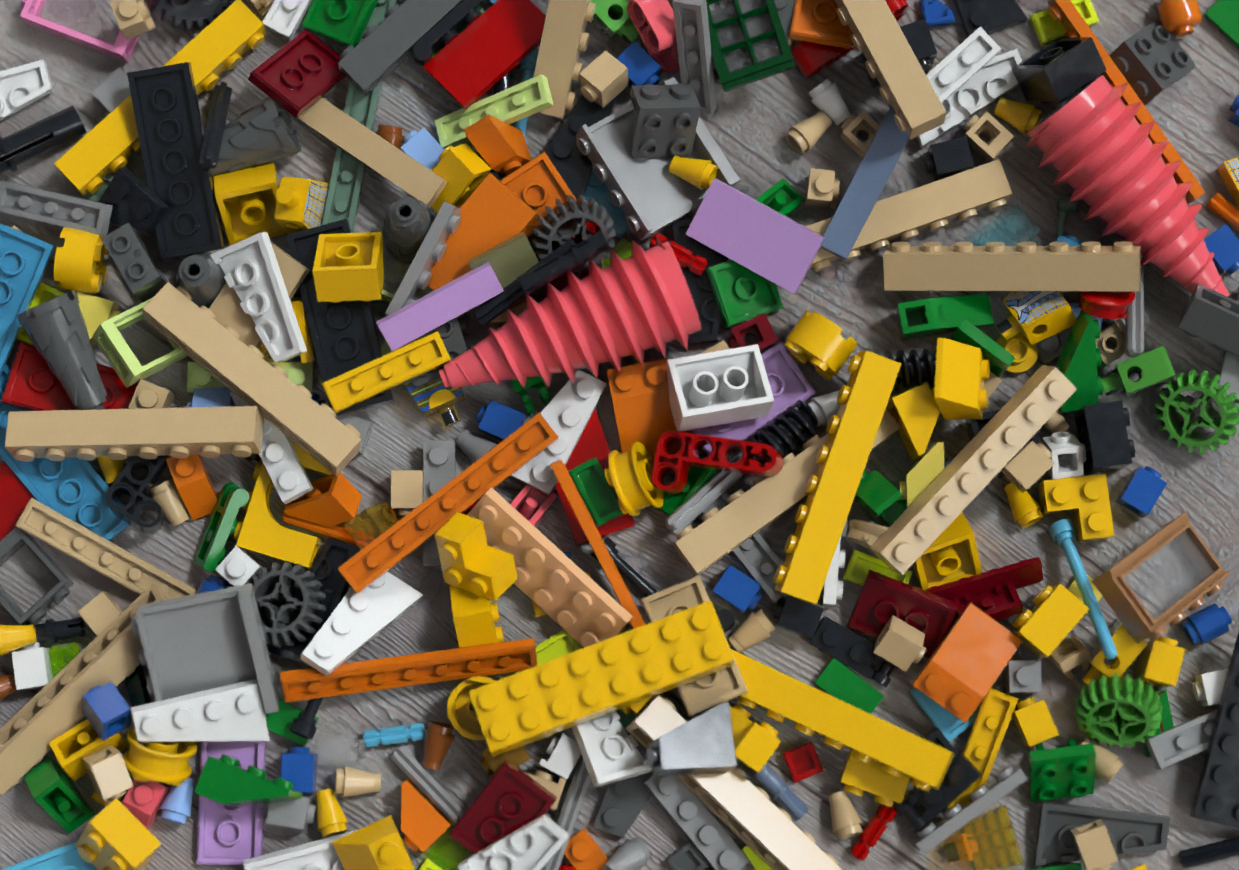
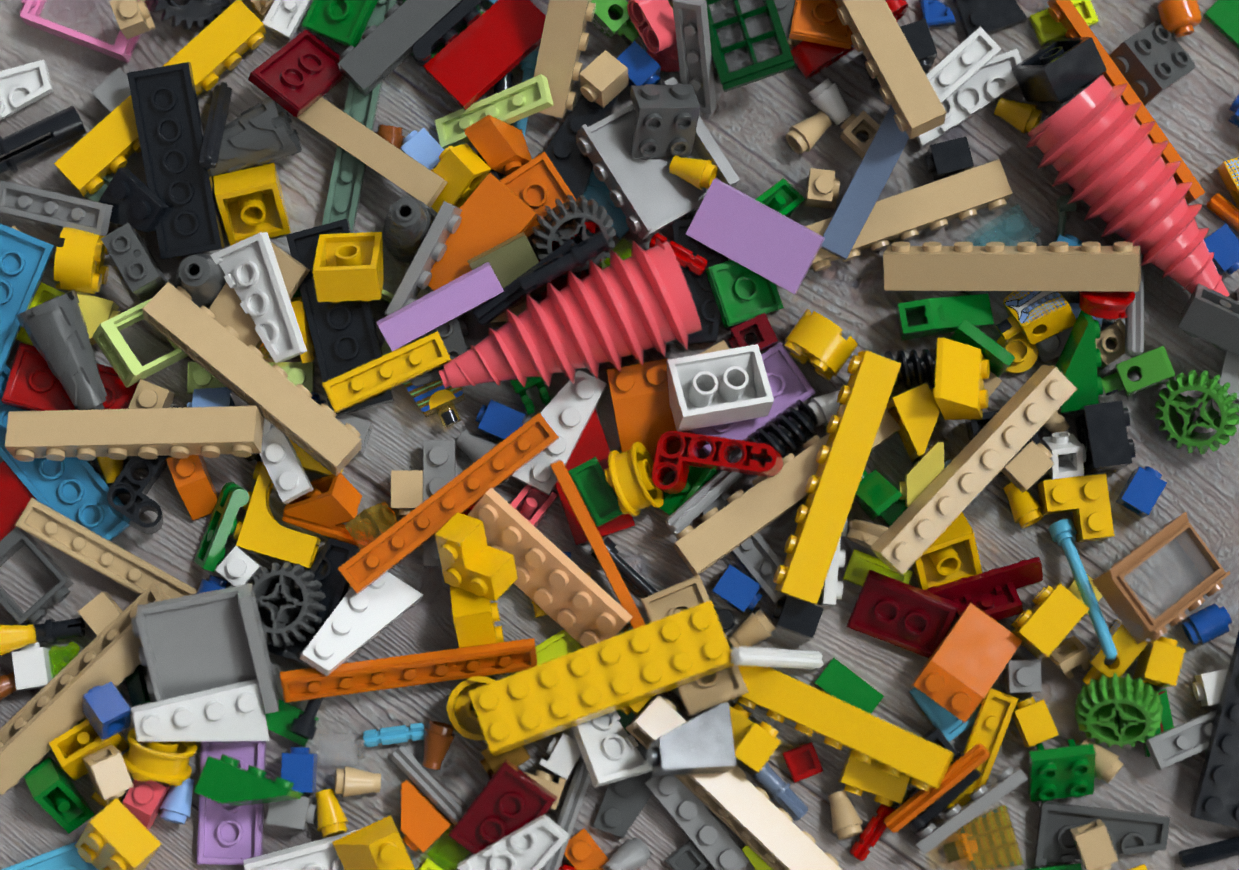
(170, 502): tan cone -> none
(300, 203): yellow torso -> none
(776, 658): none -> white axle
(851, 650): black plate -> none
(900, 643): tan brick -> none
(924, 799): none -> orange axle
(998, 135): tan brick -> none

